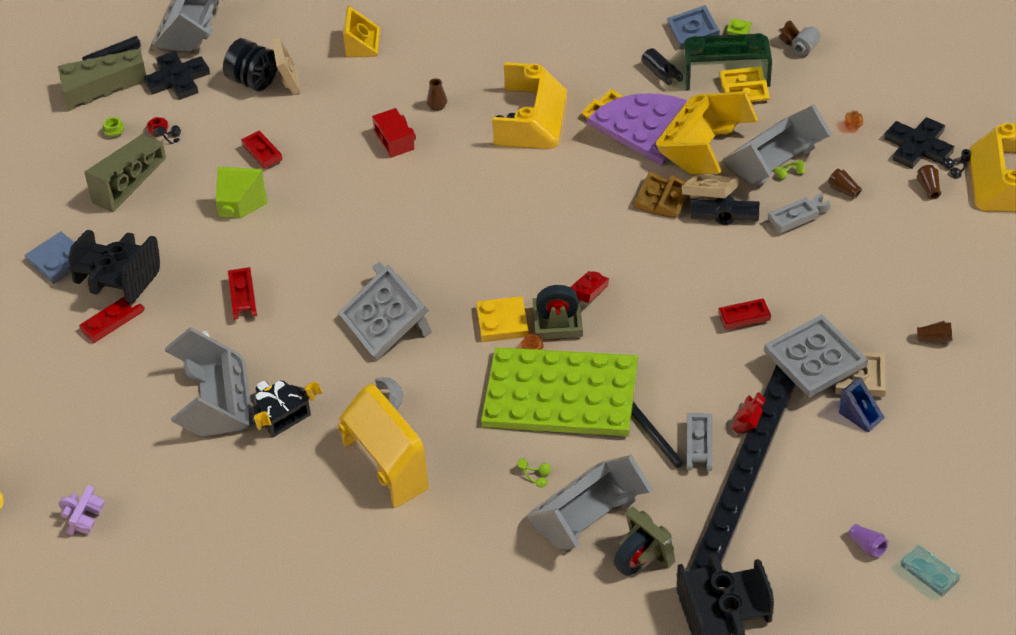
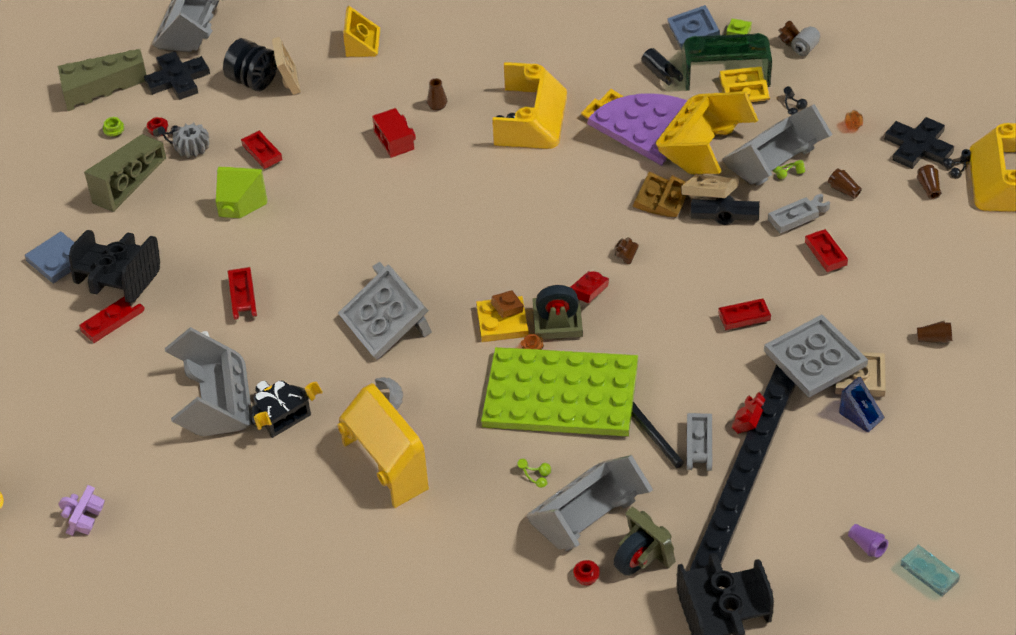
(123, 46): black axle -> none
(190, 140): none -> light grey gear
(507, 304): none -> dark orange plate
(586, 578): none -> red plate
(626, 249): none -> reddish brown plate
(801, 104): none -> black piece
(826, 250): none -> red plate

